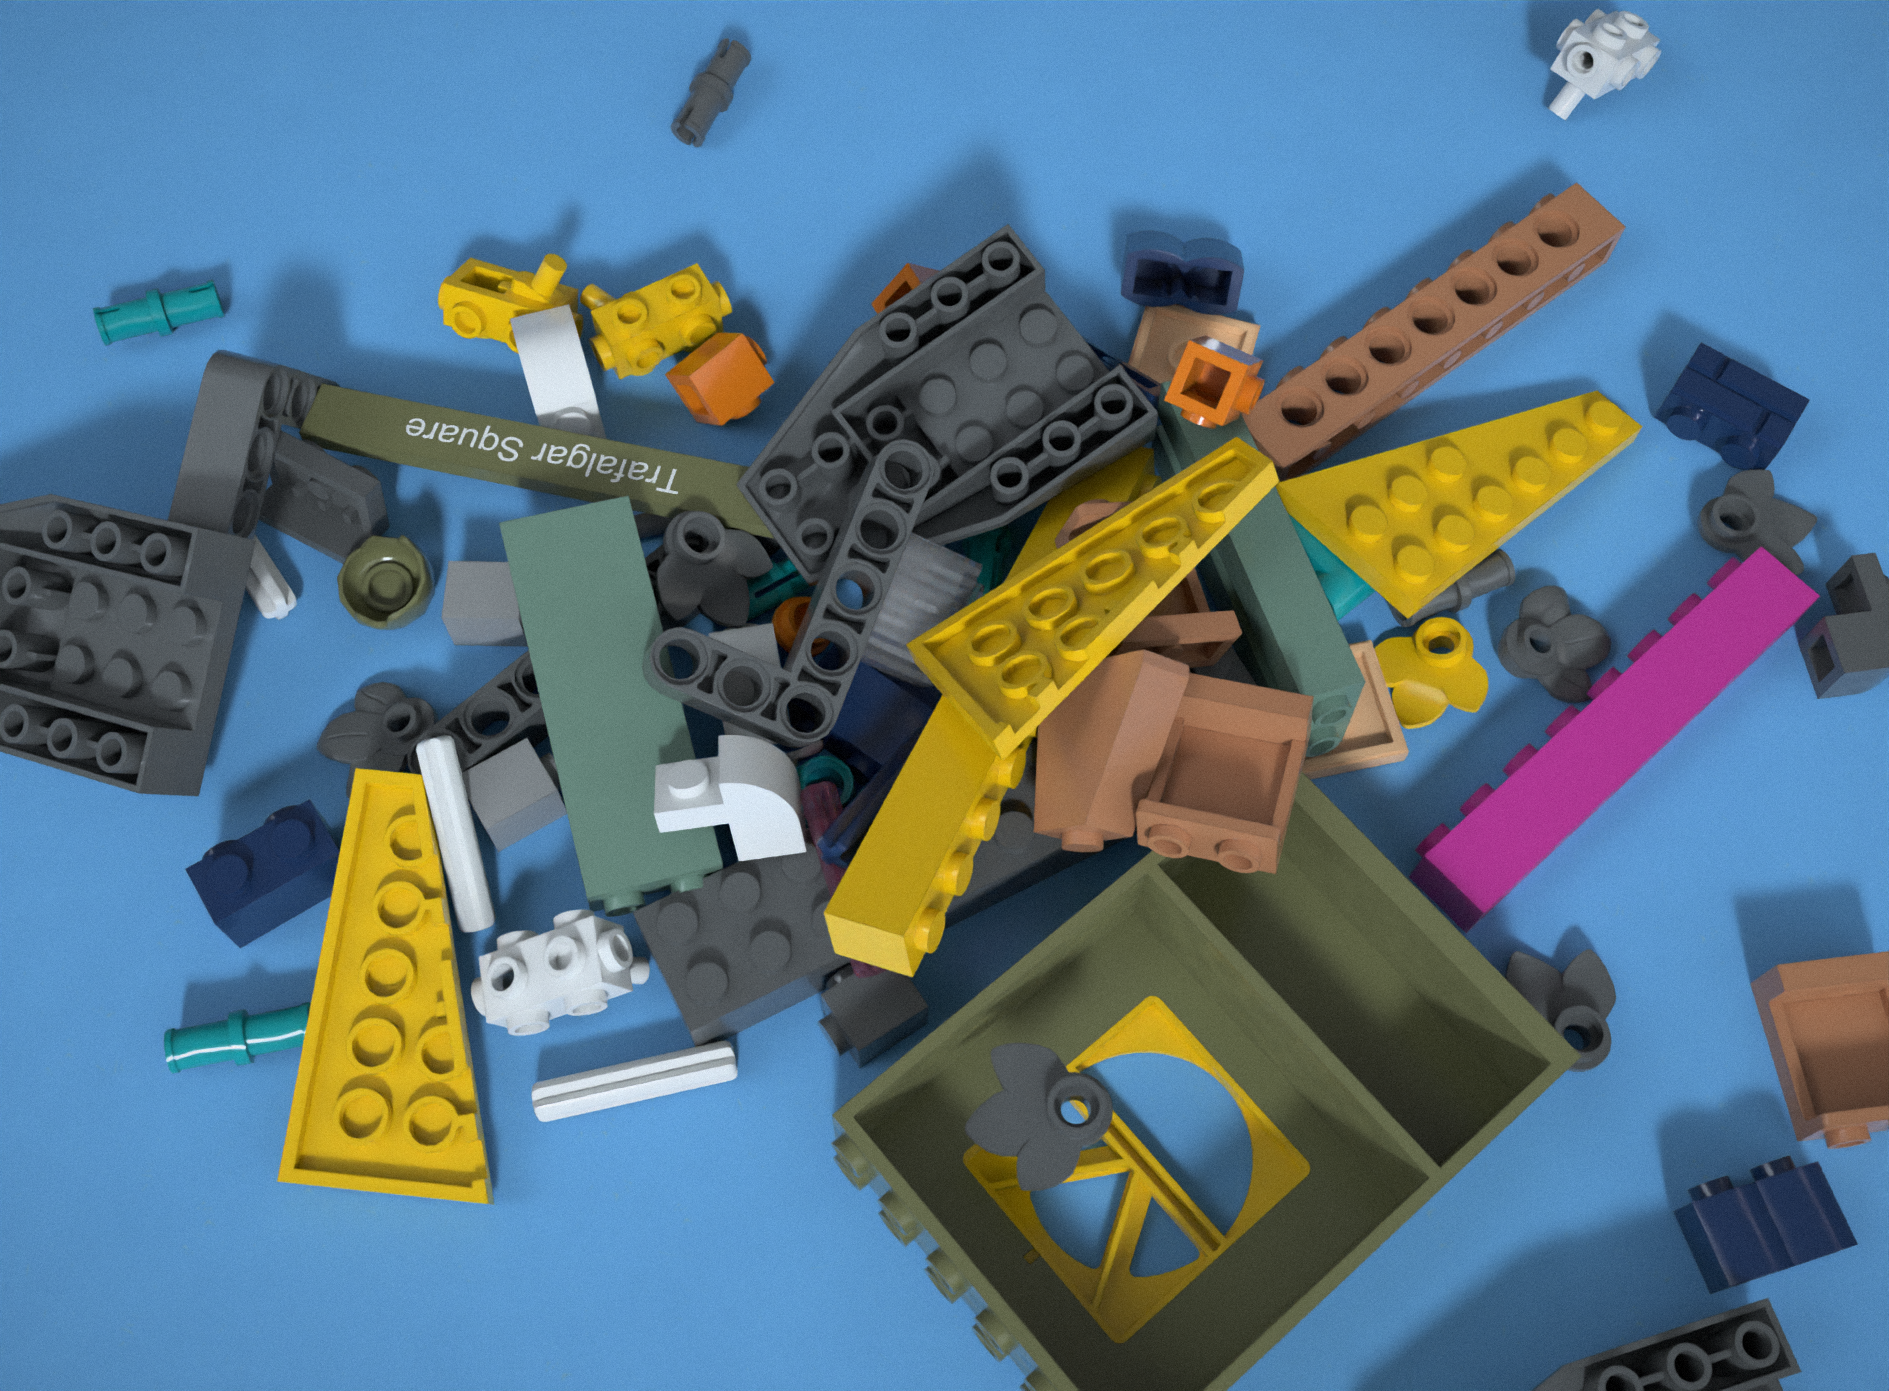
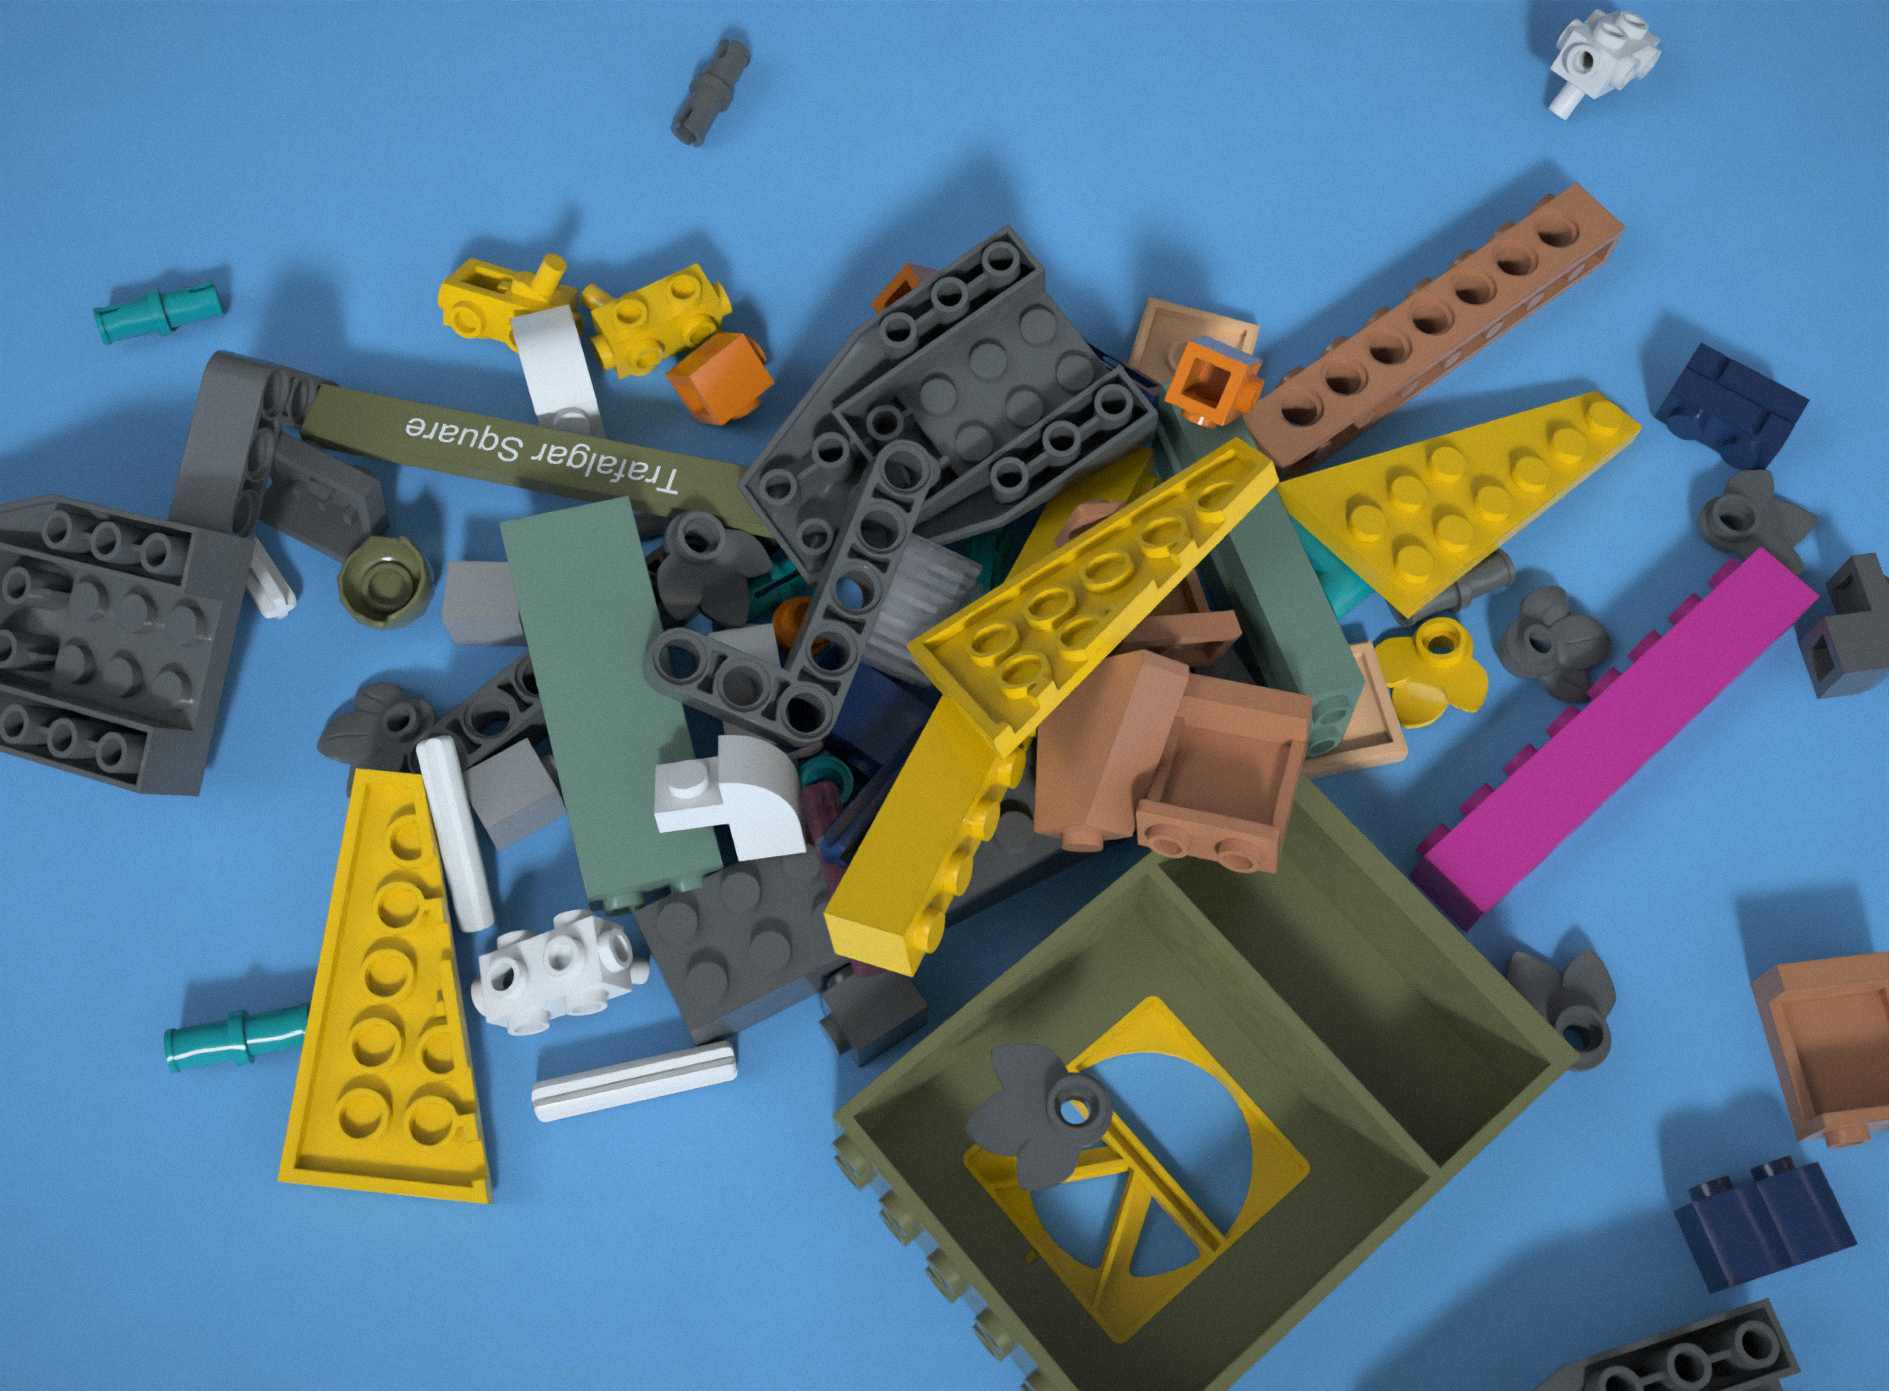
(268, 873): dark blue brick -> none
(1197, 273): dark blue brick -> none

